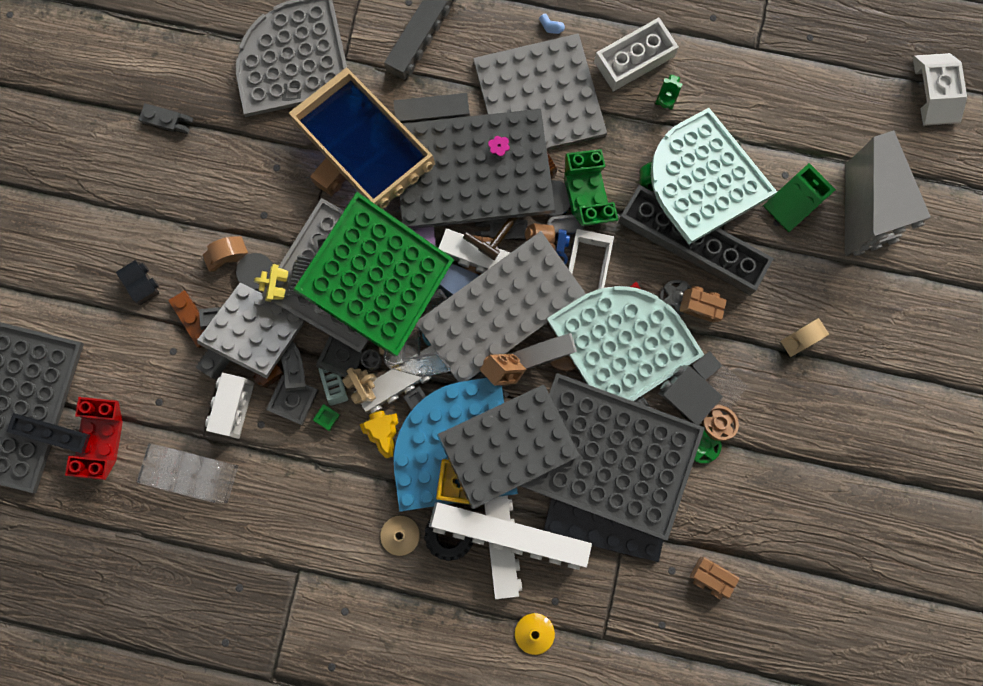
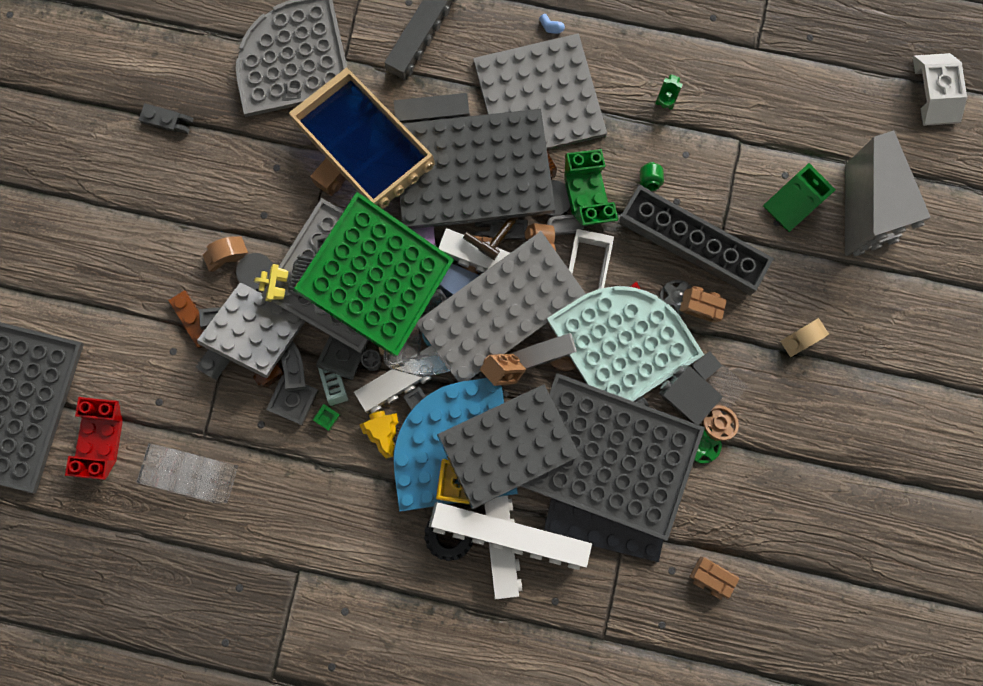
(48, 433): black plate -> none
(138, 282): black brick -> none
(229, 405): white brick -> none
(363, 383): tan hips -> none
(410, 535): tan dish -> none
(496, 142): dark pink plant -> none
(531, 623): yellow dish -> none
(562, 242): blue plate -> none
(636, 54): white brick -> none
(705, 177): light aqua plate -> none

